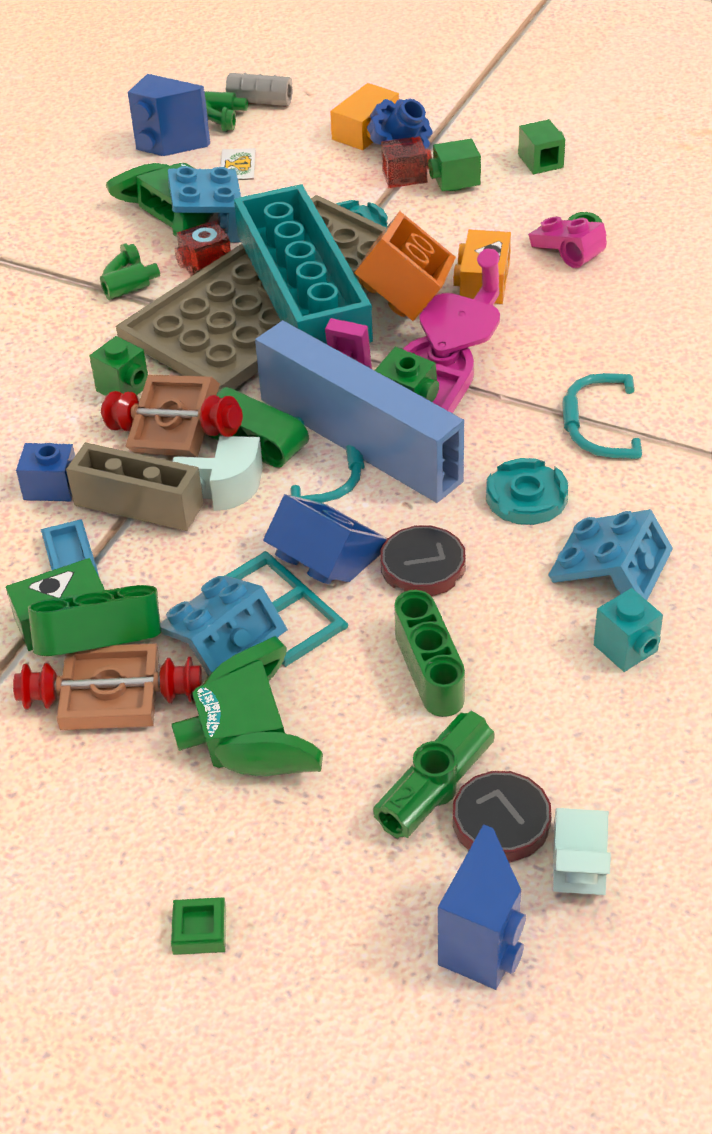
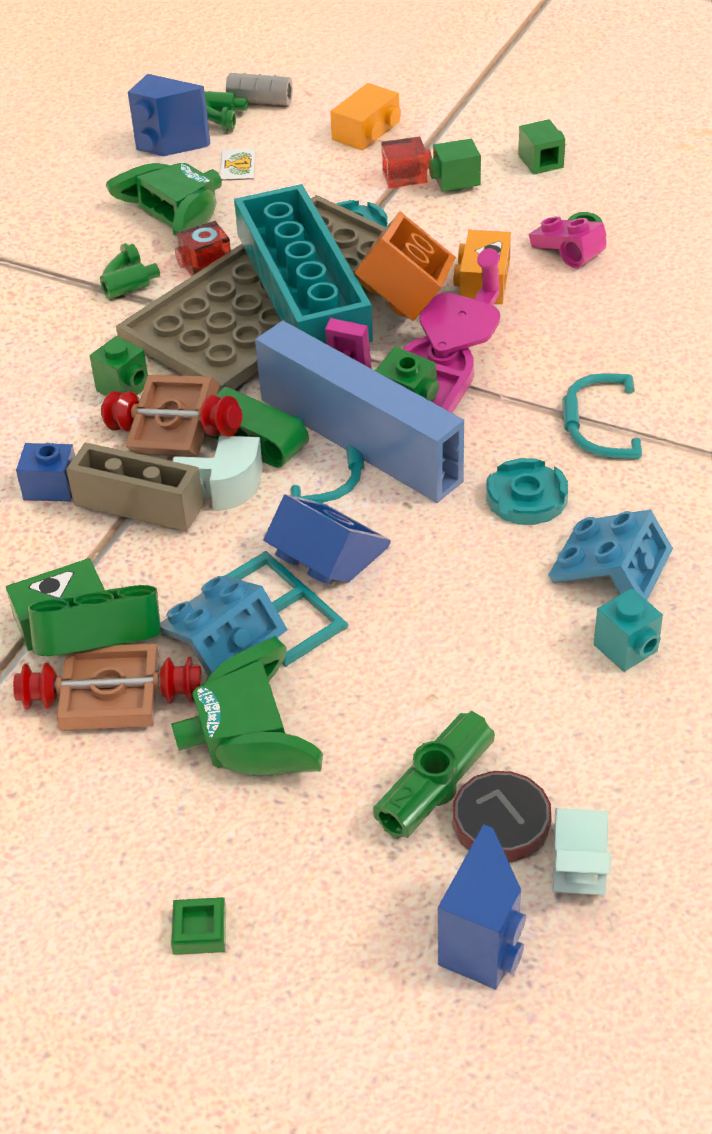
(67, 544): dark azure tile -> none
(206, 192): dark azure bracket -> none
(399, 121): blue plant -> none
(423, 559): black tile -> none
(429, 653): green beam -> none

